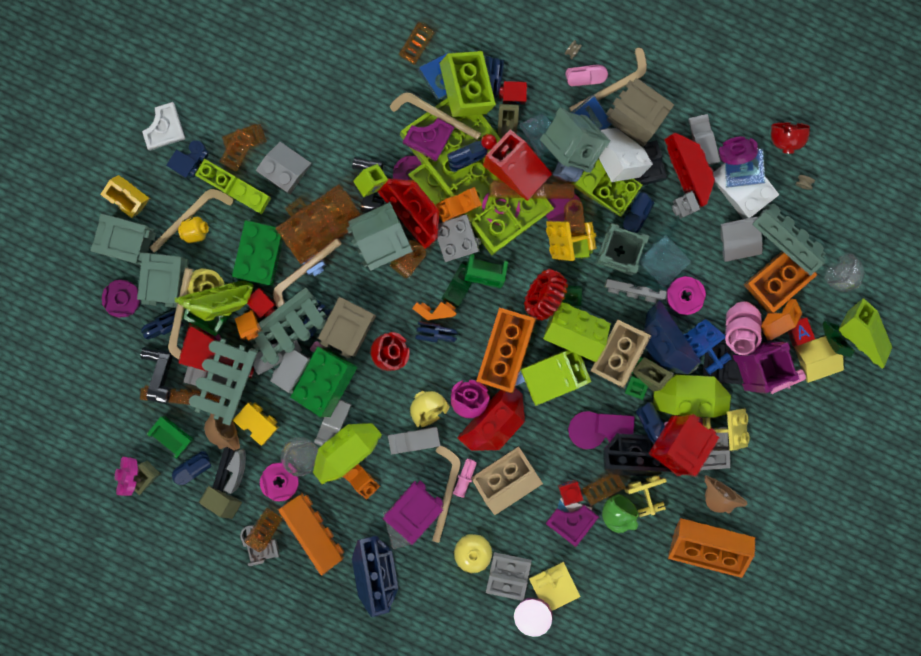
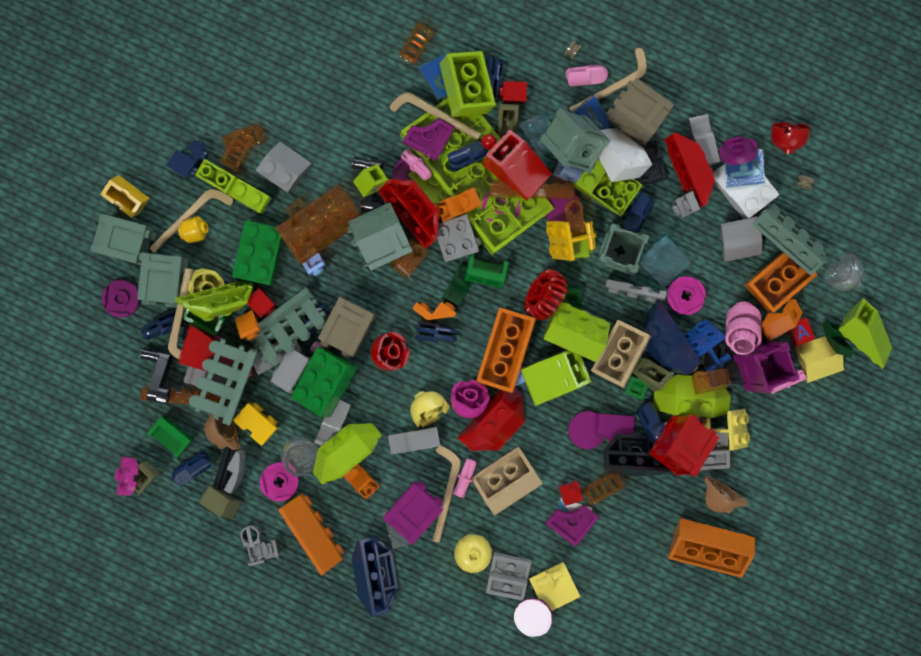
(165, 128): white tile -> none
(263, 541): clear orange slope -> none
(278, 290): tan piece -> none
(416, 164): none -> bright pink axle
(620, 514): bright green piece -> none
(638, 486): light yellow plate -> none
(710, 380): none -> clear orange leg

